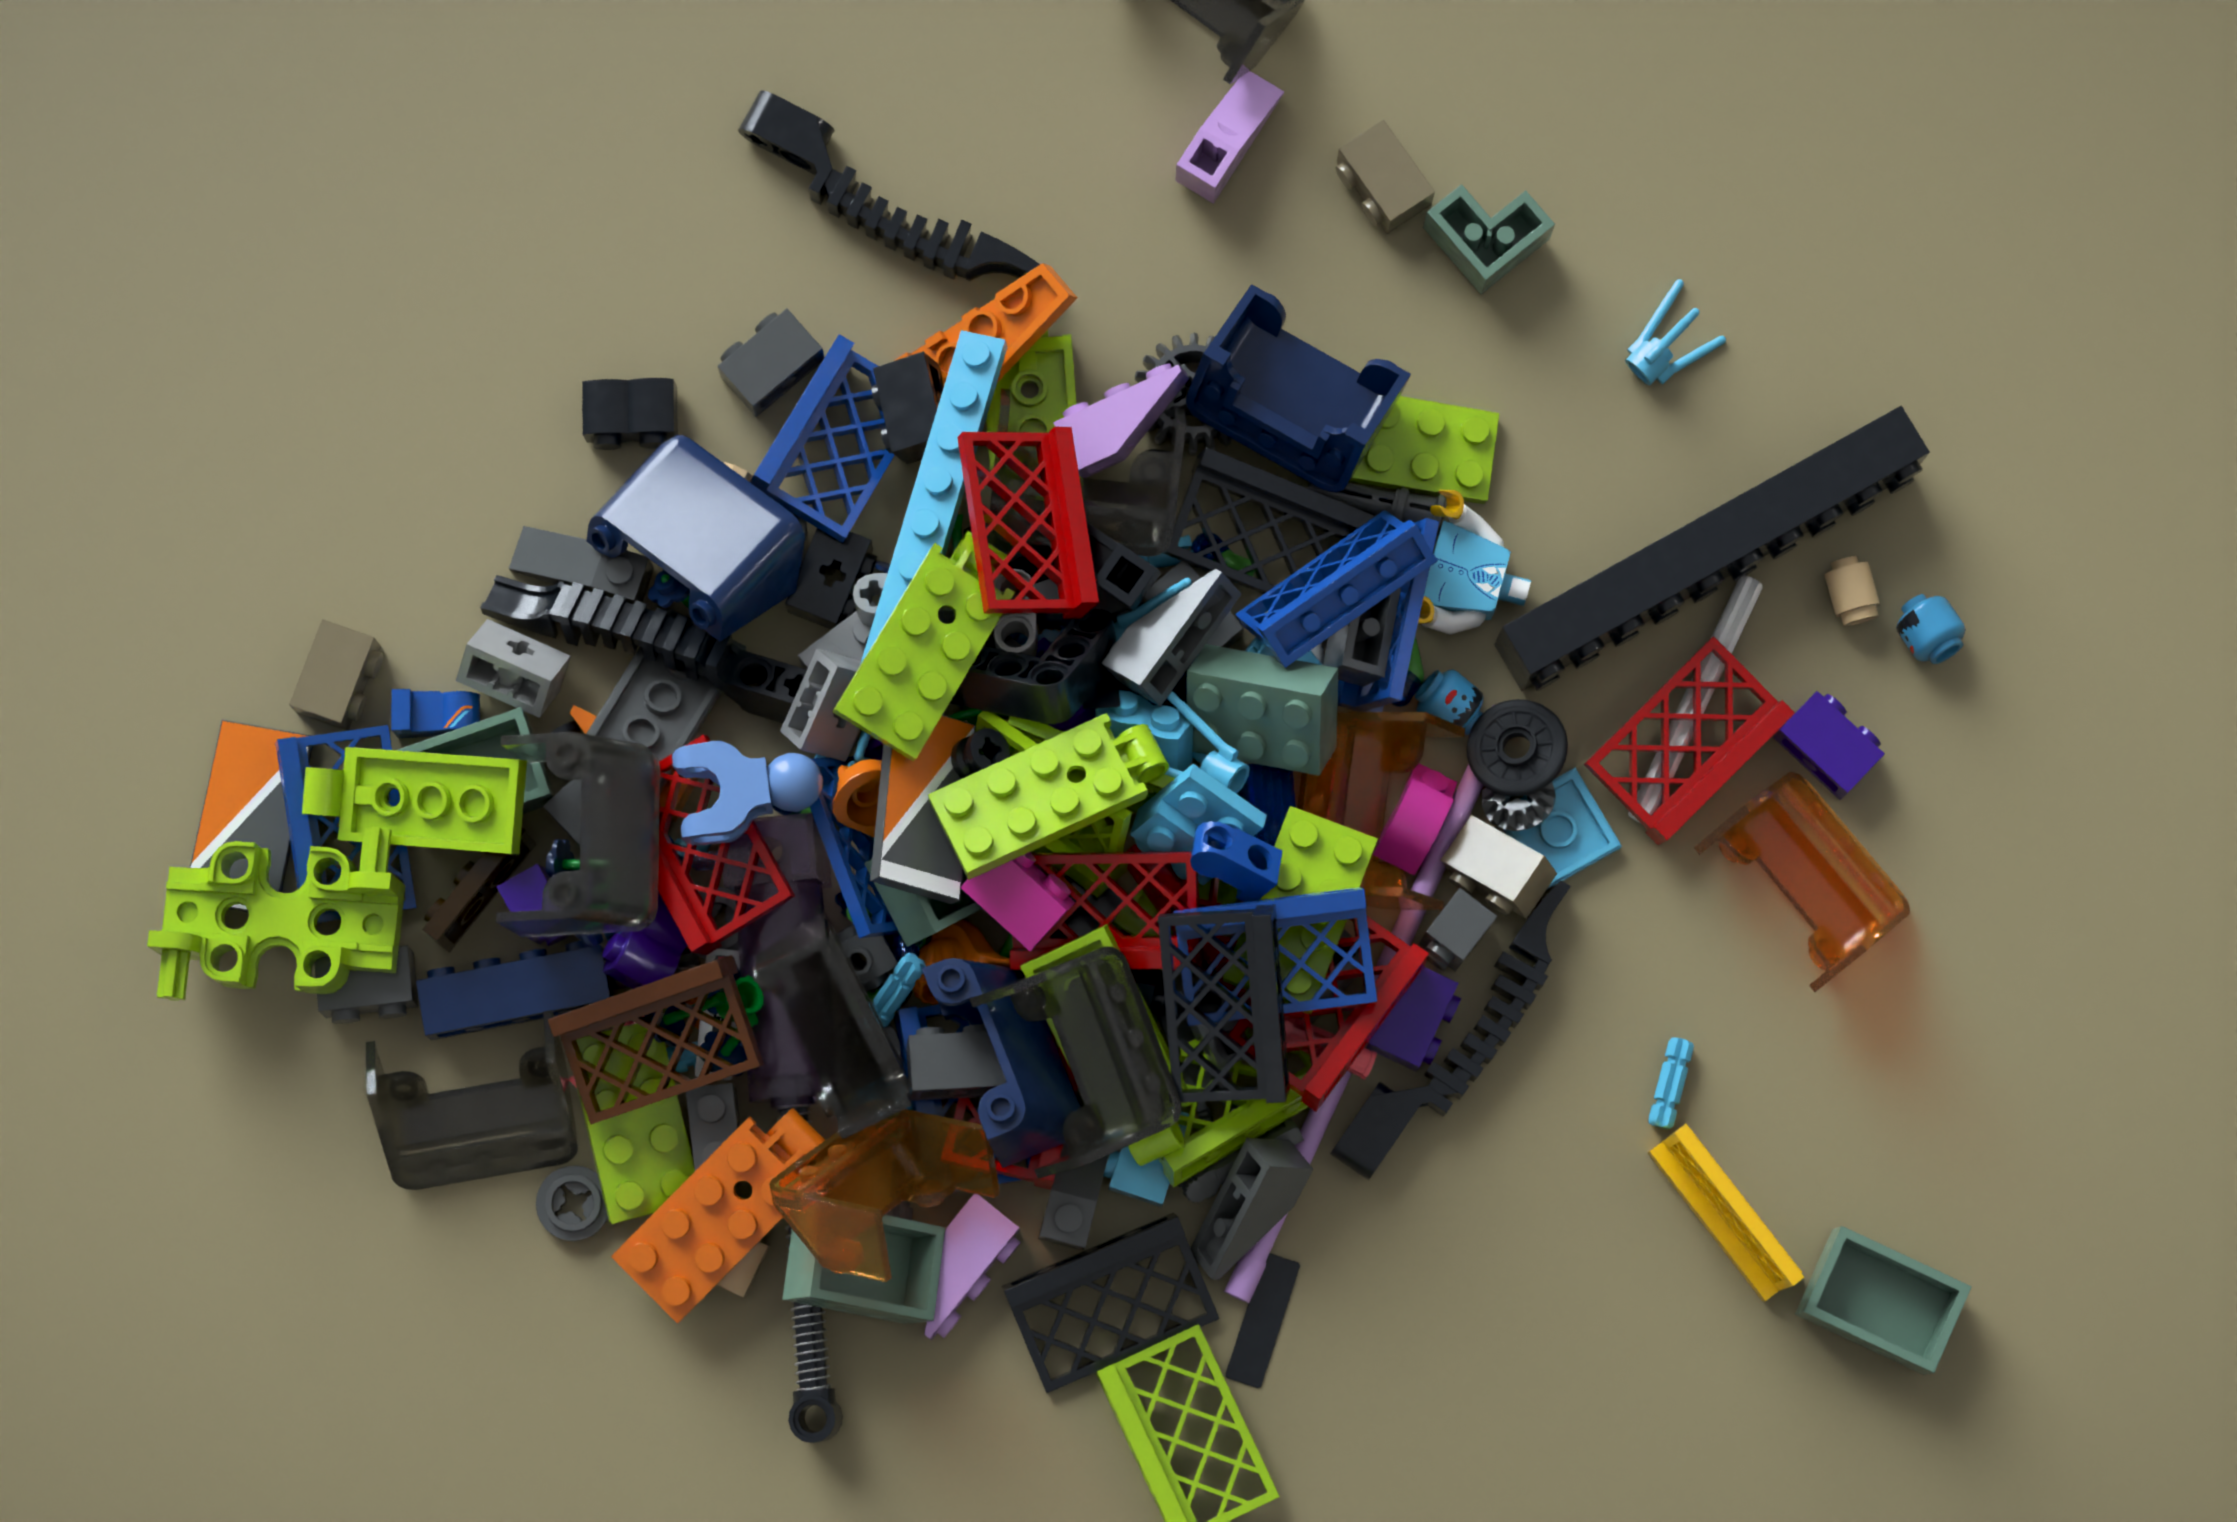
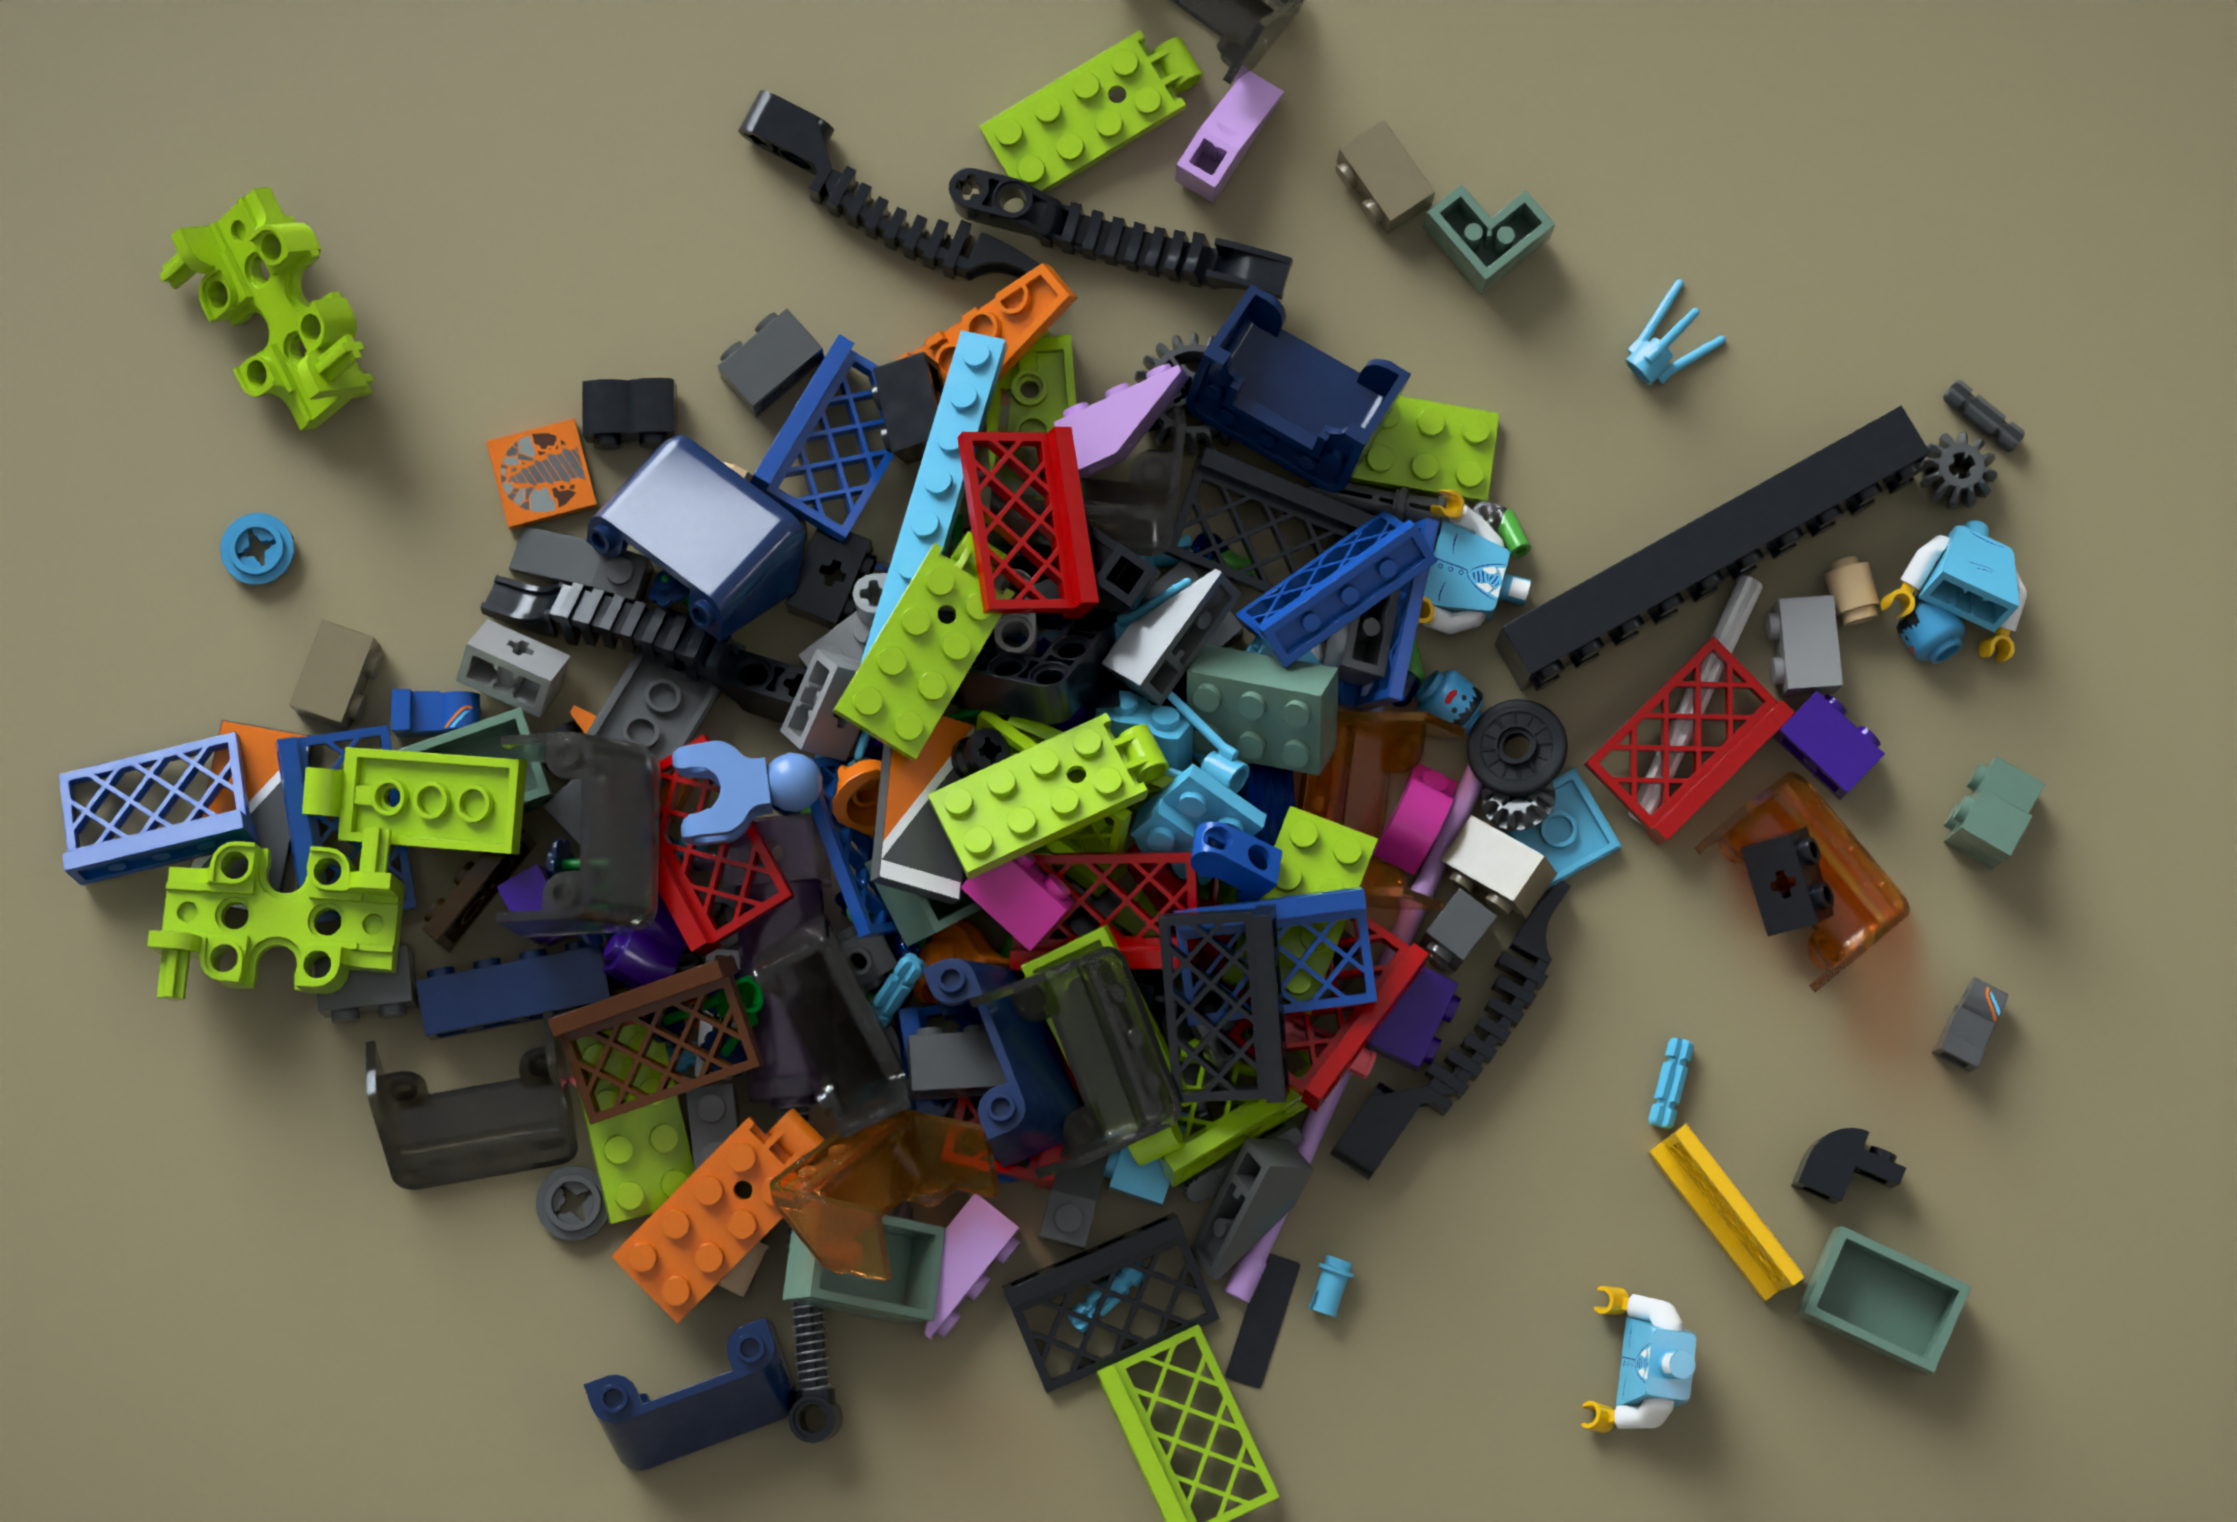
(155, 846): none -> fence
(235, 289): none -> lime gear
(237, 543): none -> dark azure gear
(542, 474): none -> tile
(703, 1414): none -> dark blue windscreen
(1048, 220): none -> black piece
(1077, 124): none -> lime hinge
(1122, 1282): none -> medium azure axle
(1331, 1285): none -> medium azure pin
(1506, 525): none -> bright green arm
(1653, 1366): none -> torso
(1781, 903): none -> black brick
(1805, 646): none -> light grey brick
(1834, 1158): none -> black brick
(1959, 452): none -> dark grey gear
(1971, 580): none -> medium azure torso
(1971, 1025): none -> dark grey leg
(1983, 415): none -> dark grey axle
(1994, 814): none -> sand green brick

